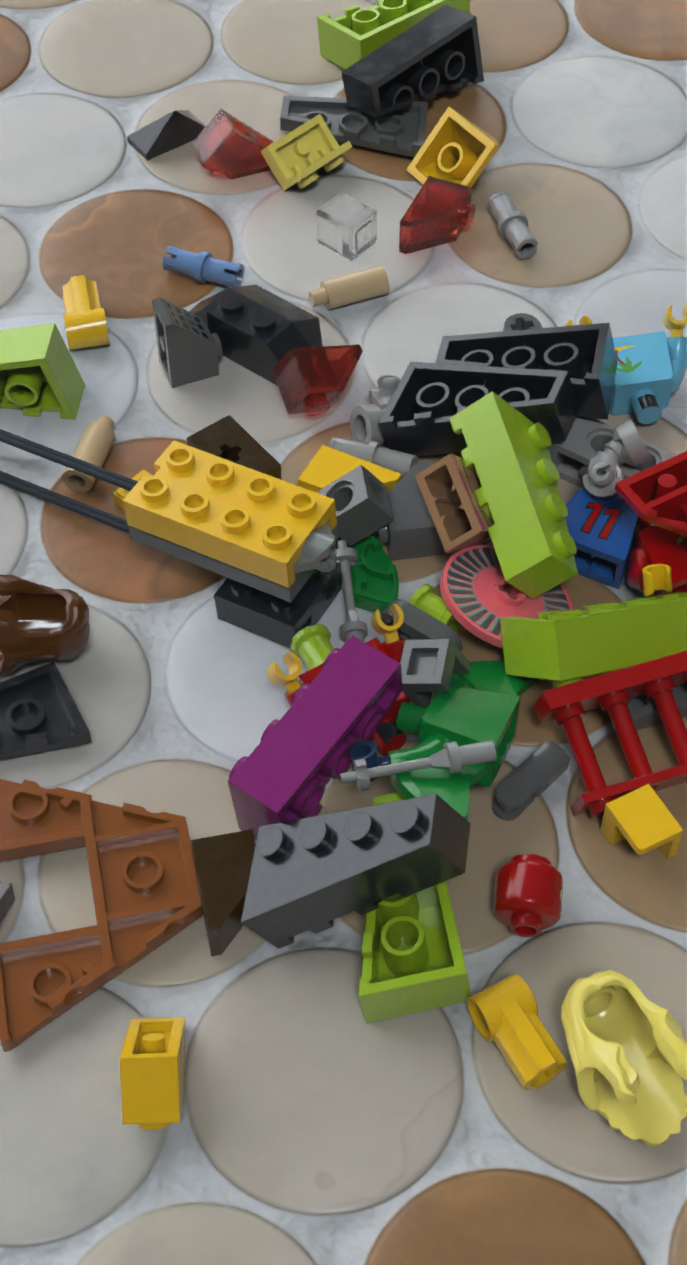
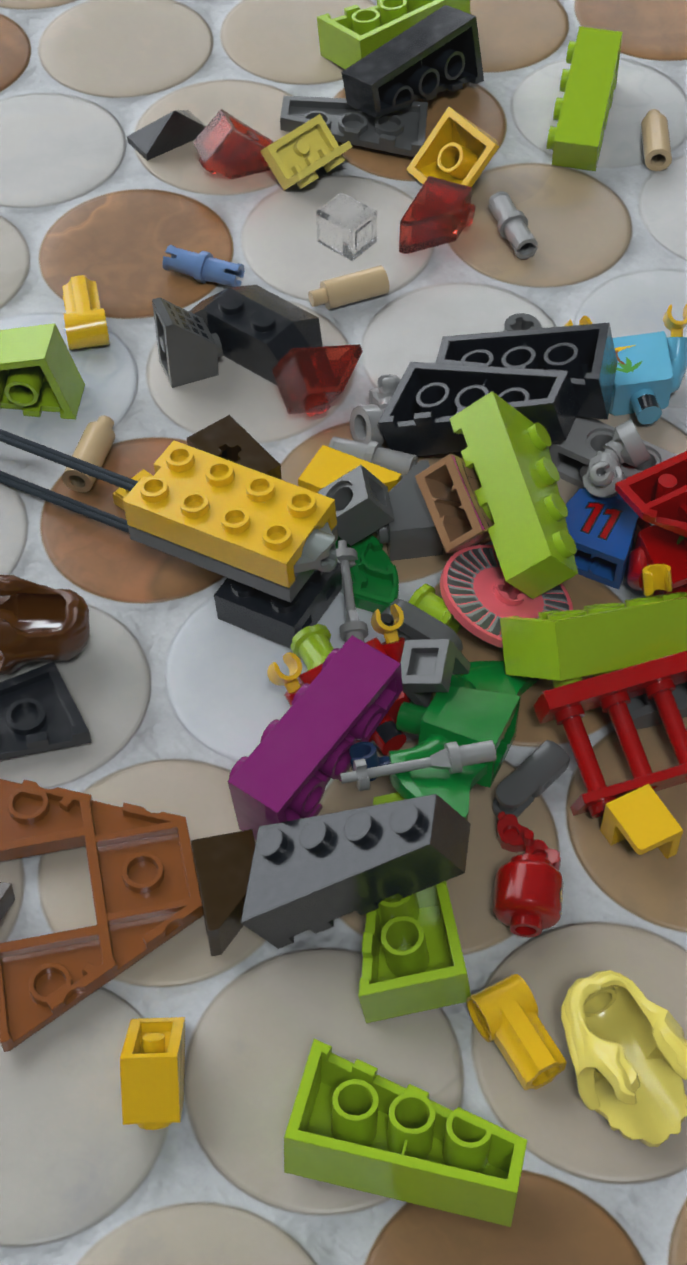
(398, 1142): none -> lime wedge
(518, 838): none -> red piece
(586, 99): none -> lime wedge
(656, 141): none -> tan cylinder

